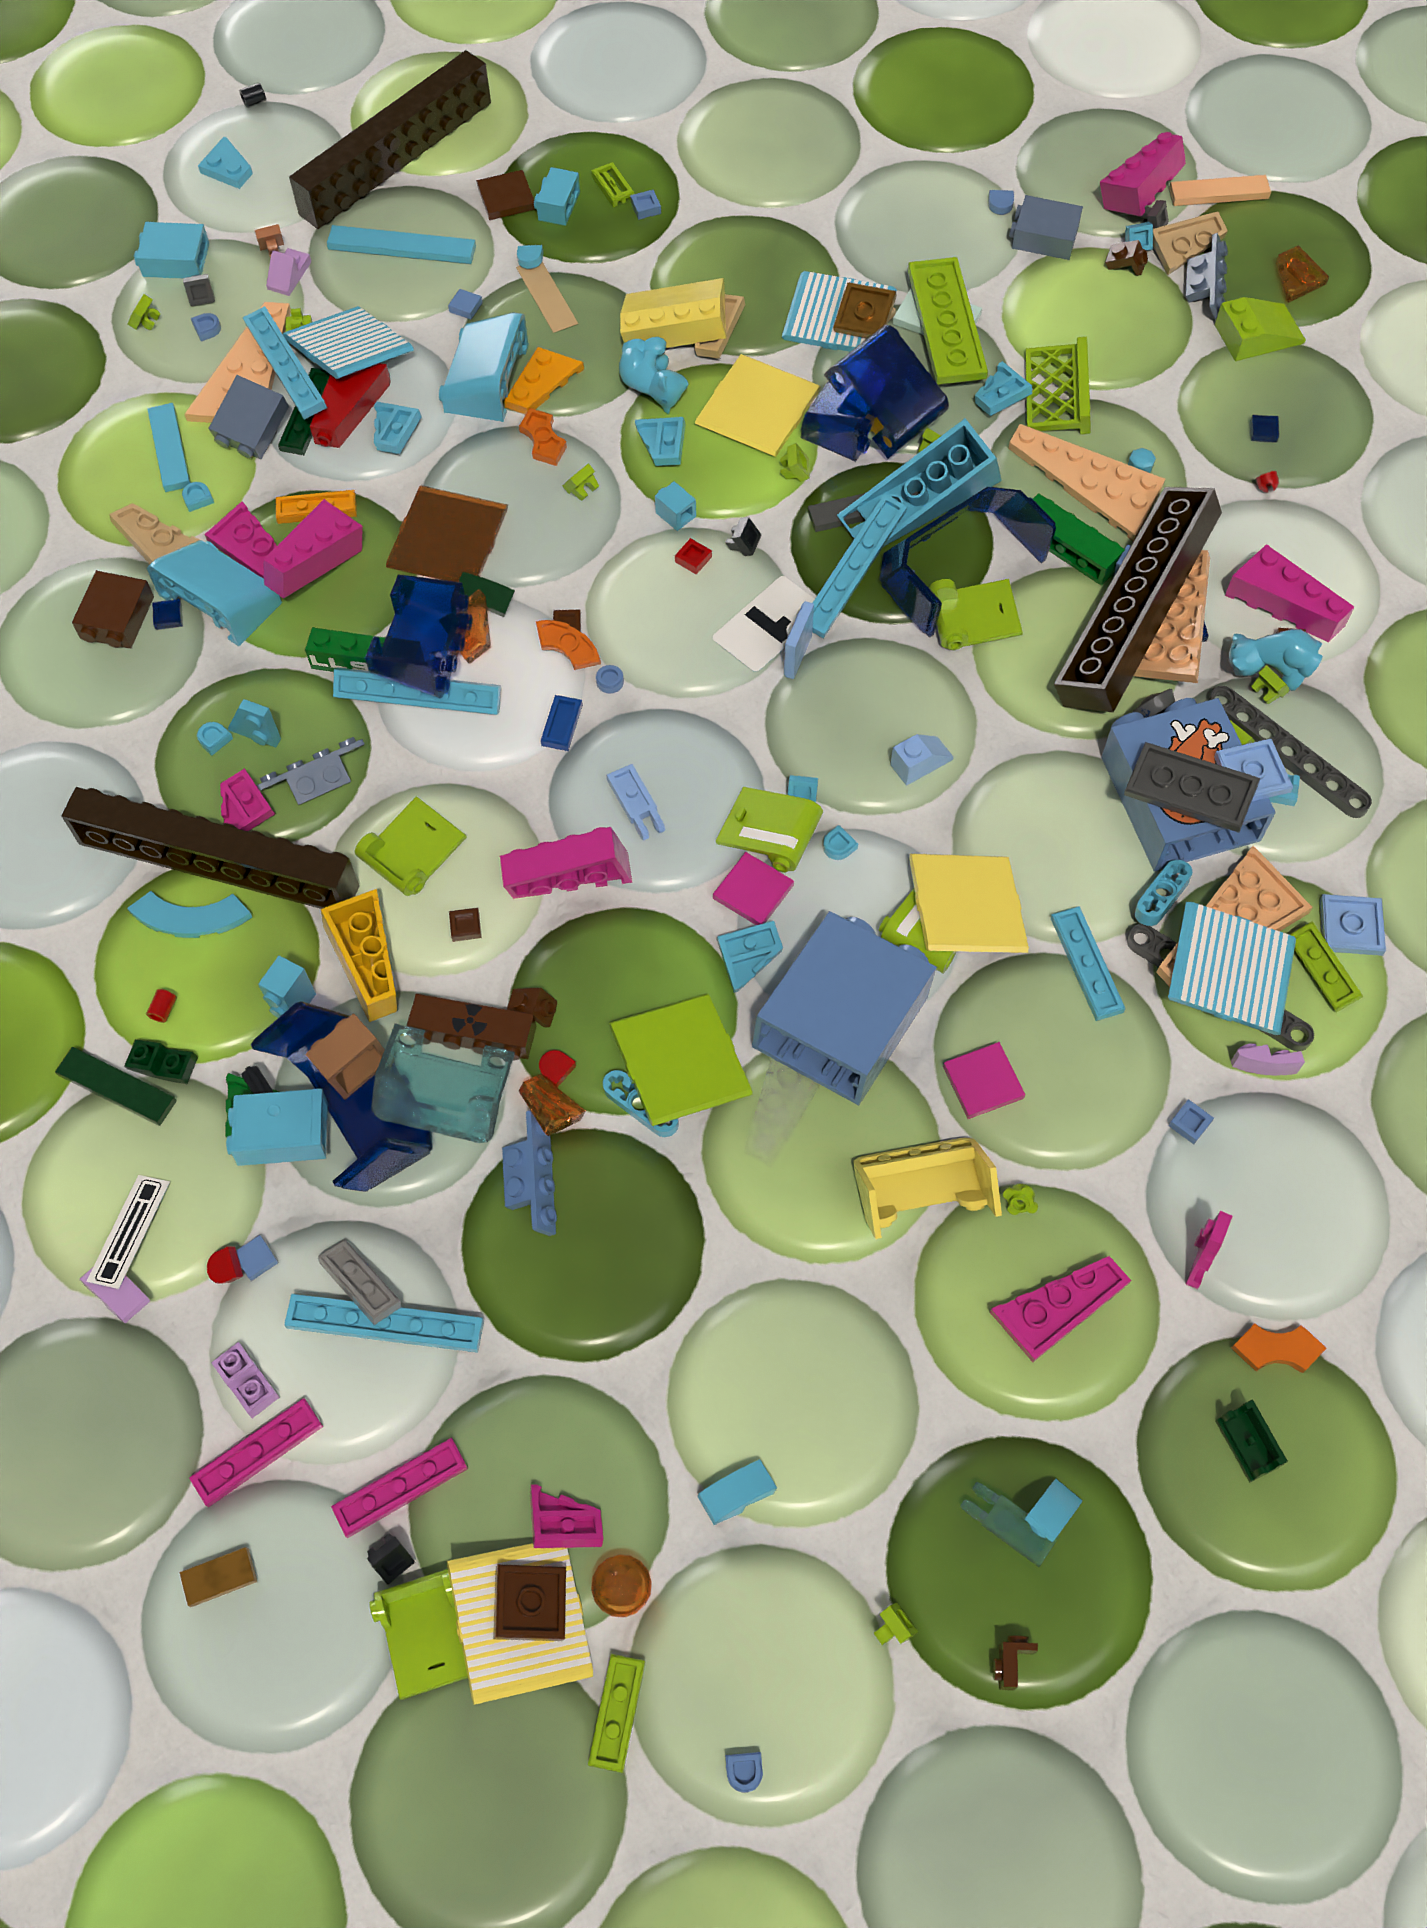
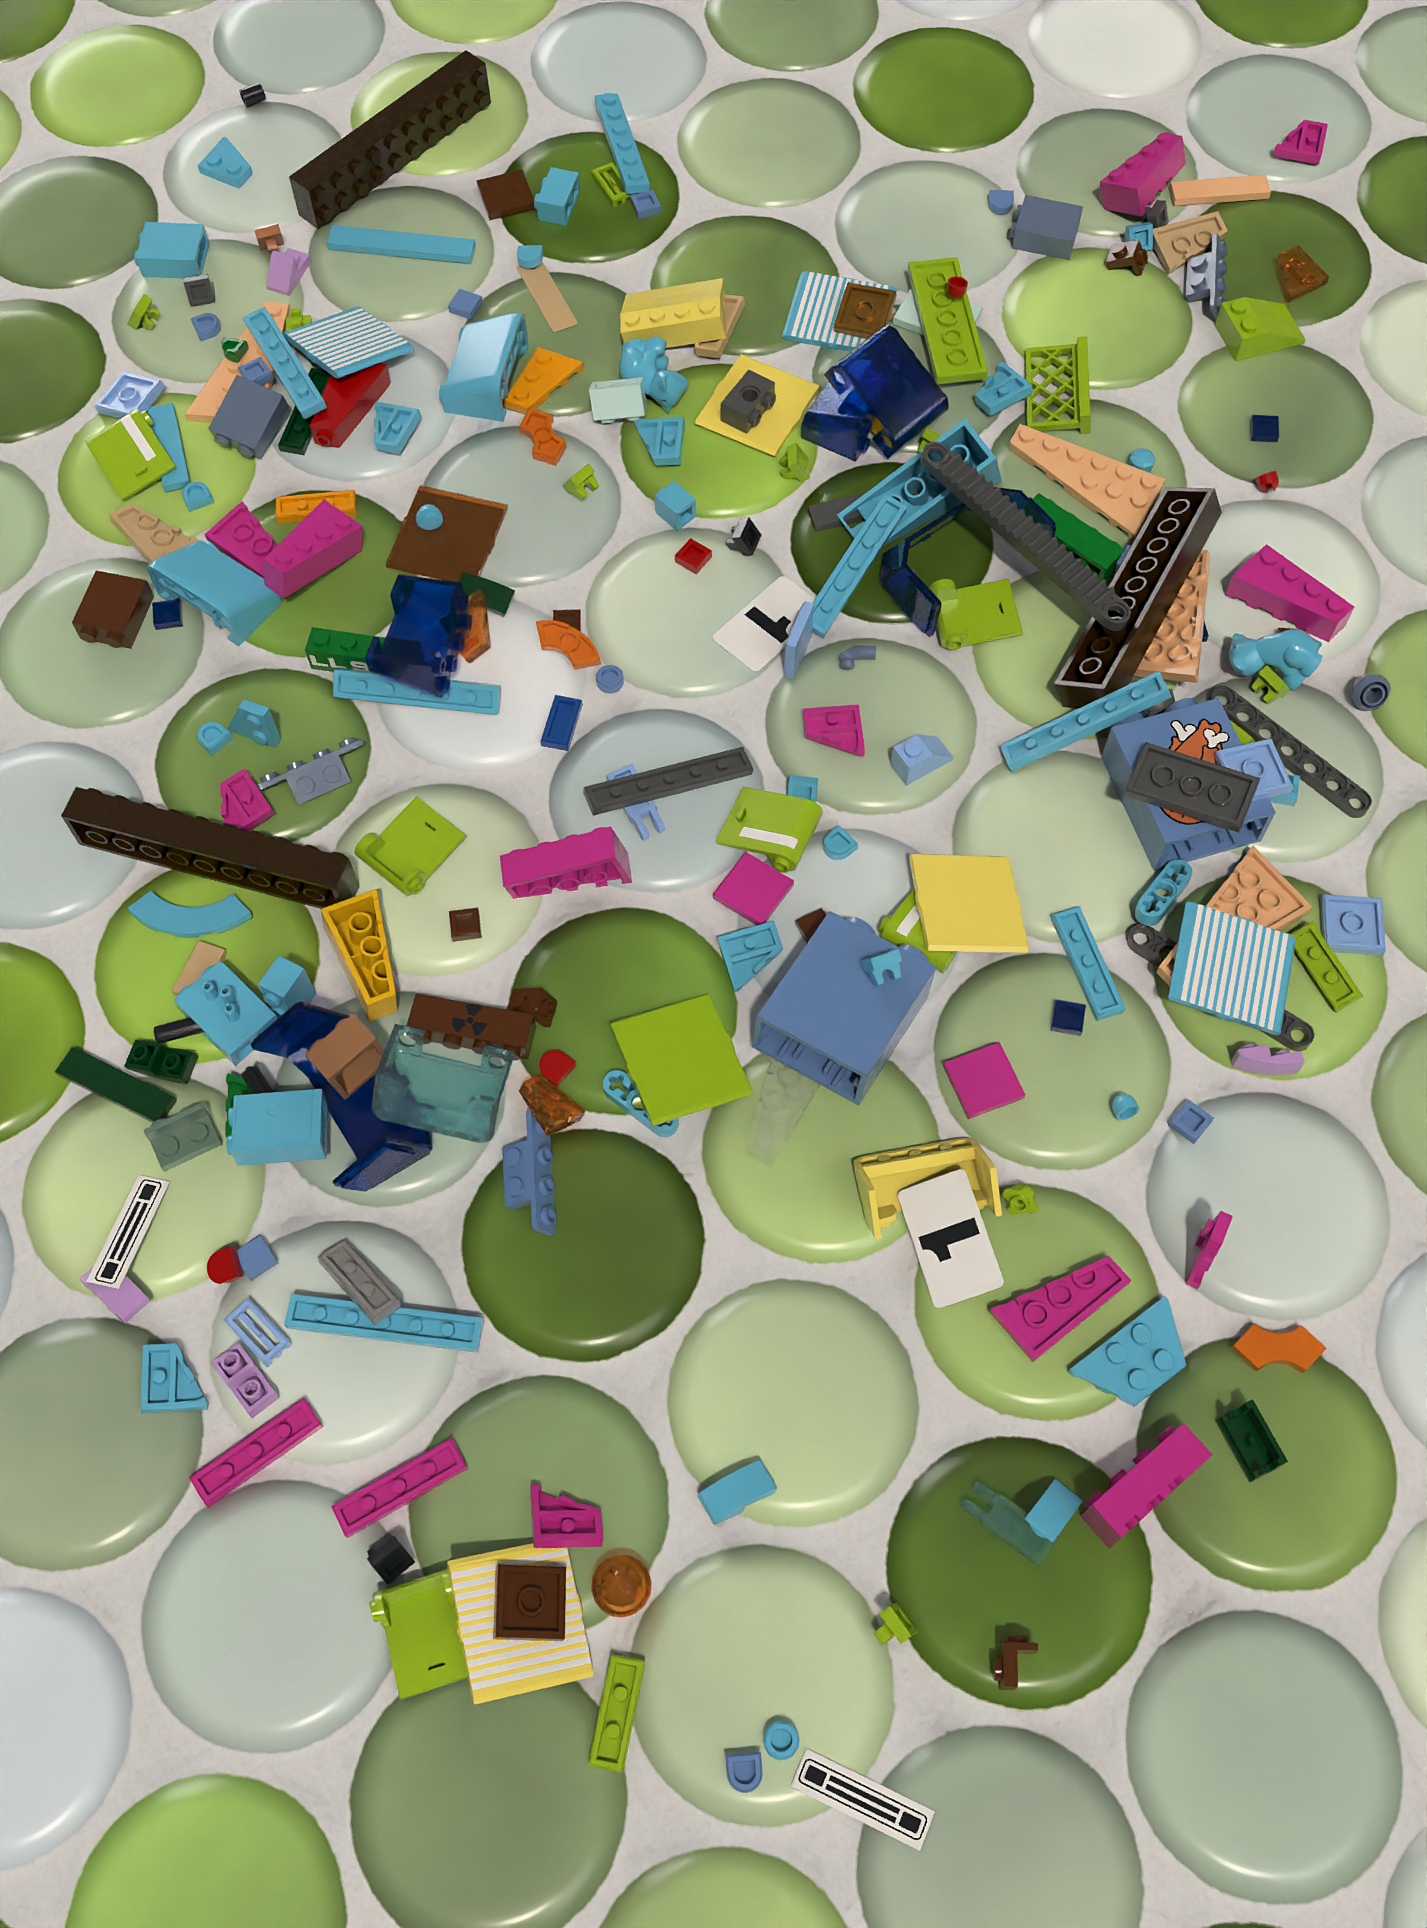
(128, 394): none -> light blue tile
(130, 453): none -> lime door
(161, 1005): red hinge -> none
(168, 1381): none -> medium azure wing
(182, 1136): none -> sand green bracket
(200, 959): none -> tan tile
(218, 1577): pearl gold tile -> none
(220, 1010): none -> medium azure piece
(234, 348): none -> green tile
(256, 371): none -> medium blue tile
(275, 1351): none -> light blue tile
(429, 517): none -> medium azure plate
(618, 399): none -> light aqua brick
(622, 143): none -> medium azure plate
(667, 781): none -> dark grey tile
(748, 401): none -> dark grey brick
(781, 1740): none -> medium azure tile
(808, 924): none -> reddish brown tile
(835, 727): none -> dark pink wing
(856, 652): none -> sand blue arm
(863, 1799): none -> white sticker
(884, 961): none -> medium azure tile
(950, 1238): none -> white sticker
(956, 287): none -> red hinge
(1026, 536): none -> dark grey gear
(1068, 1017): none -> clear blue tile
(1085, 721): none -> medium azure plate
(1124, 1106): none -> medium azure hinge
(1136, 1357): none -> medium azure wing
(1144, 1485): none -> dark pink wedge
(1304, 143): none -> dark pink wing
(1370, 691): none -> sand blue cone

